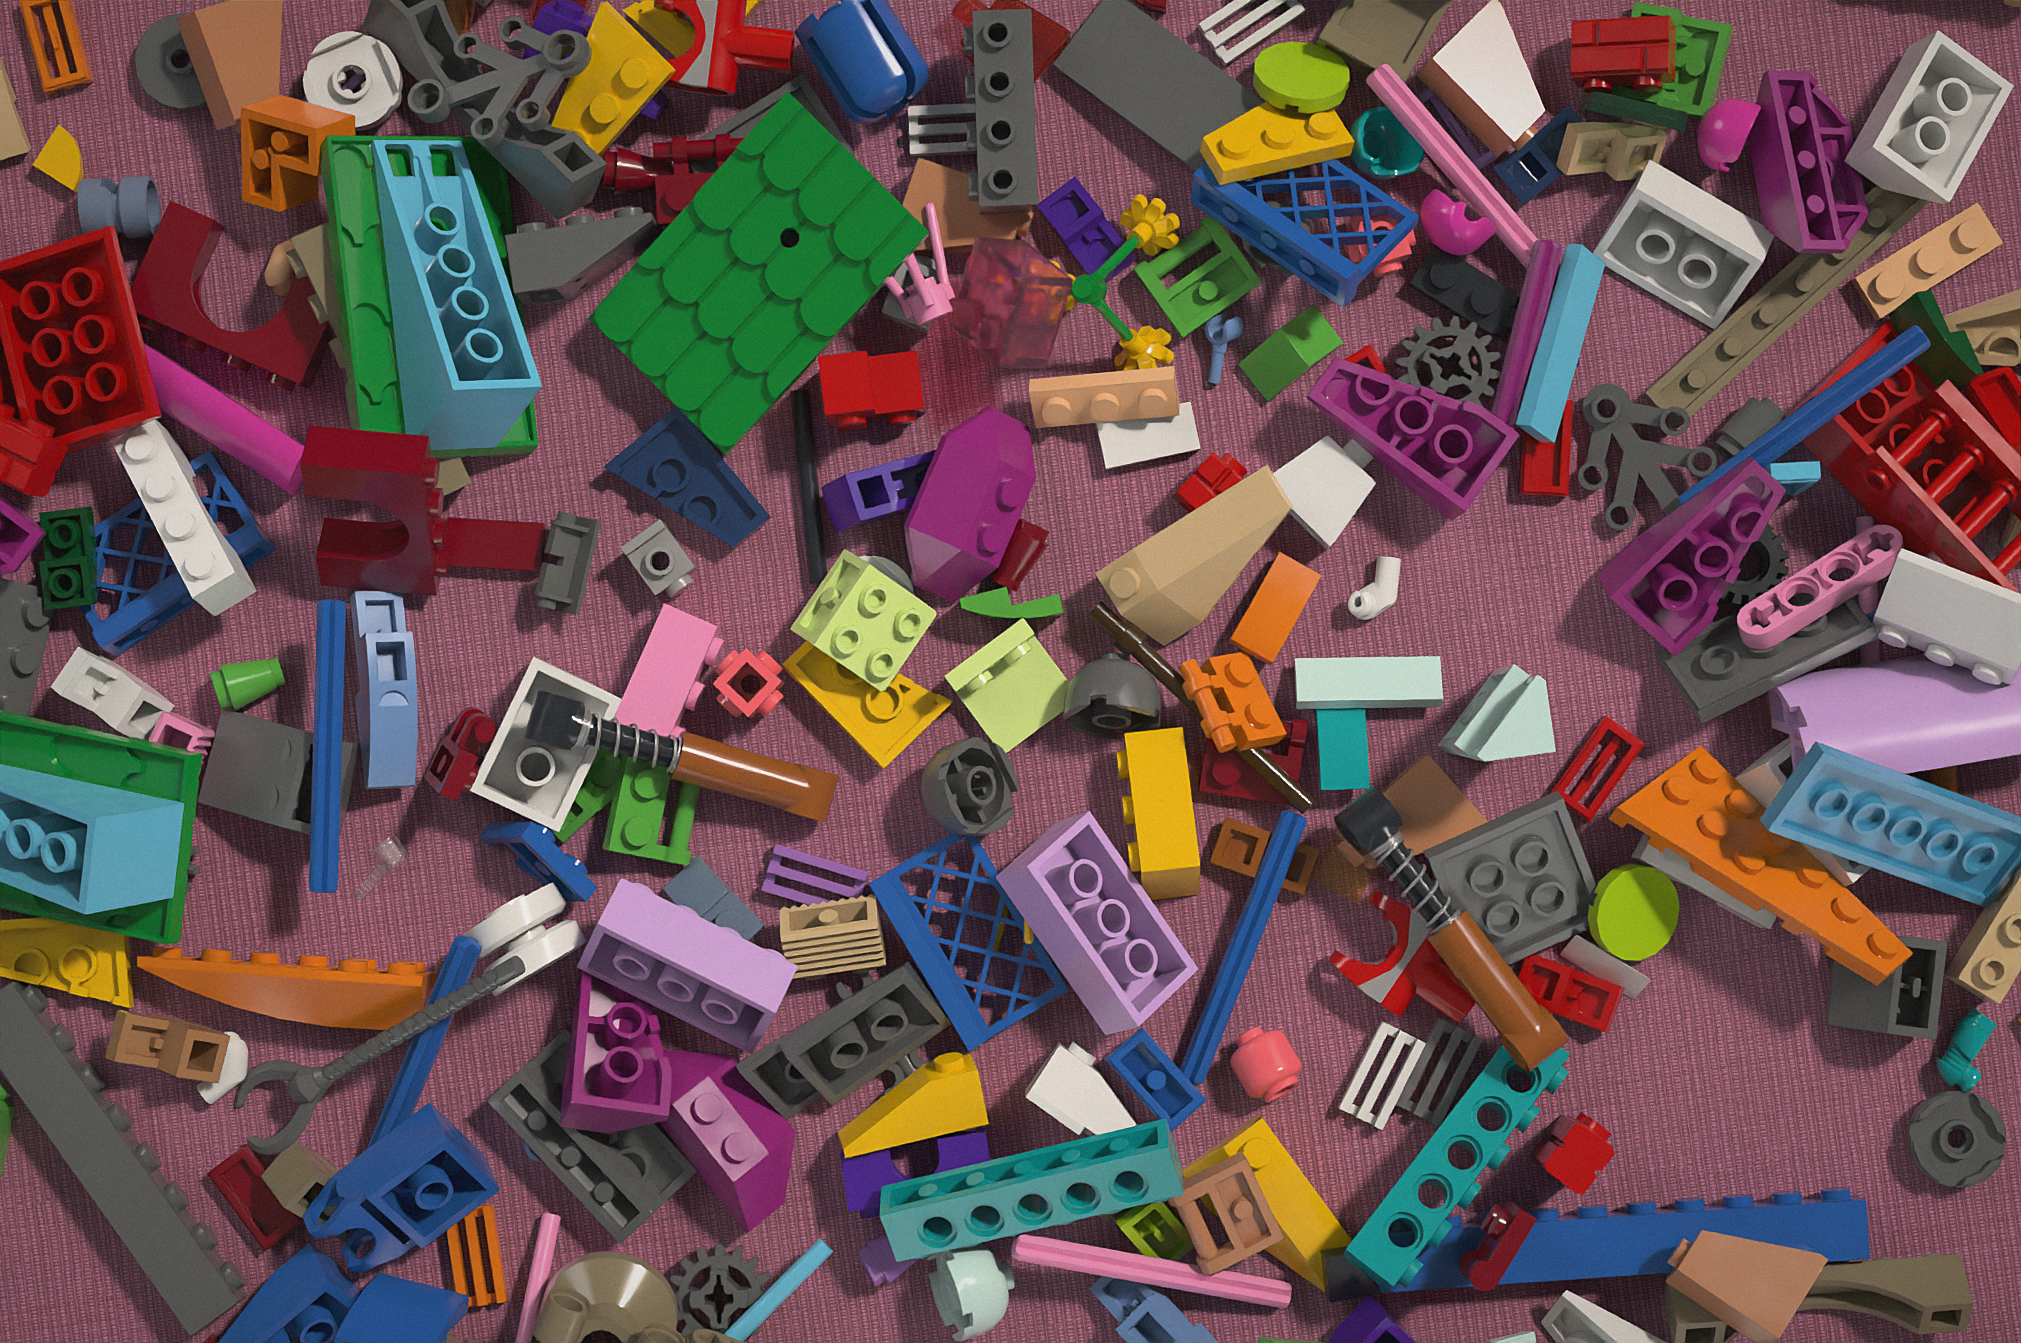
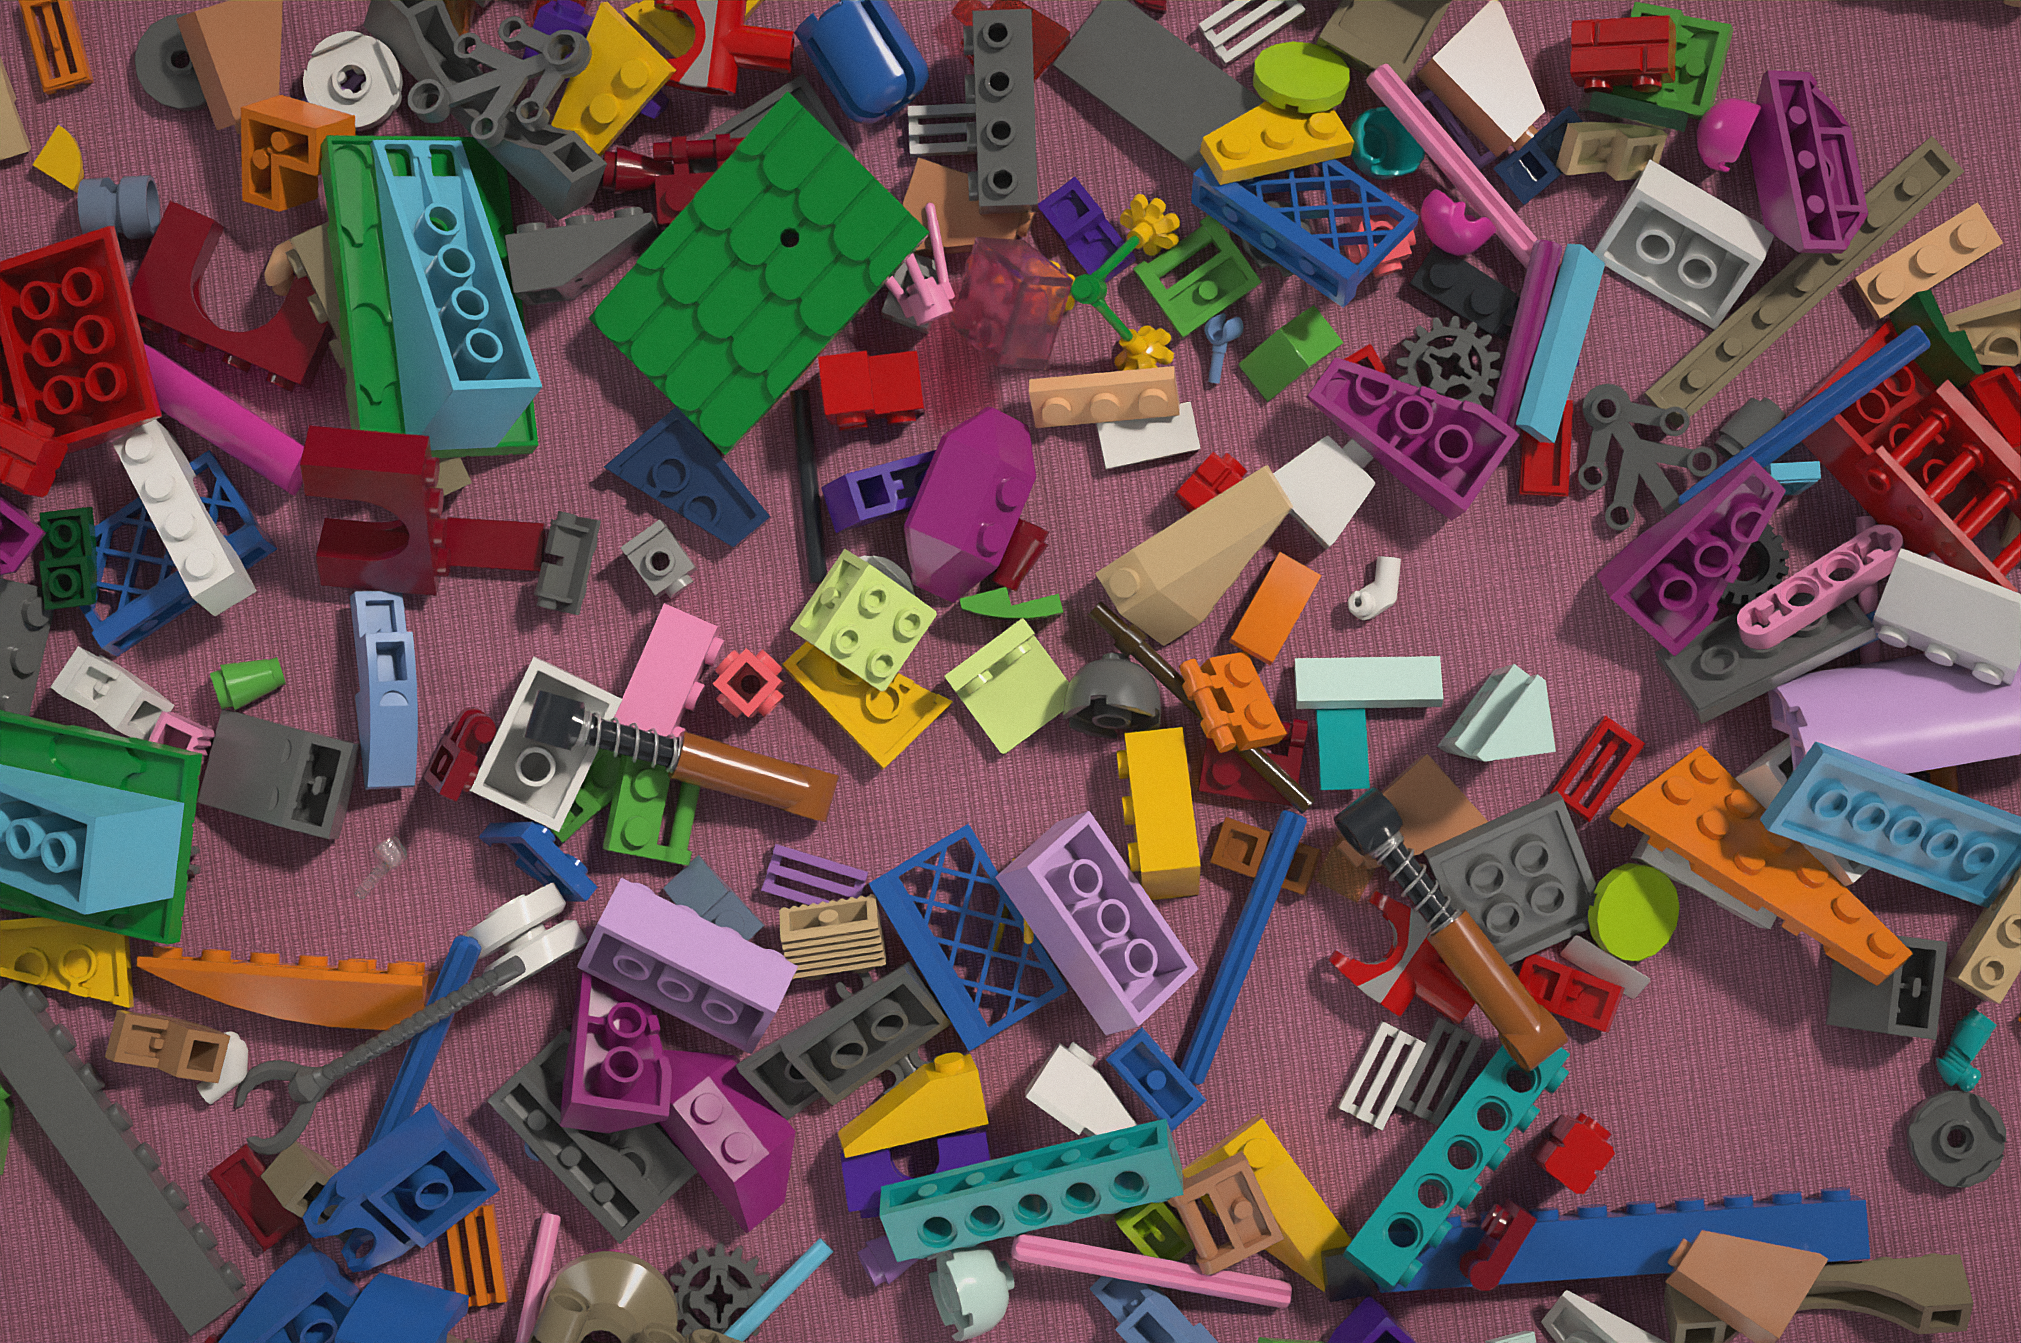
(327, 746): blue axle -> none
(969, 787): dark grey cylinder -> none
(1265, 1064): coral head -> none
(1929, 121): white slope -> none

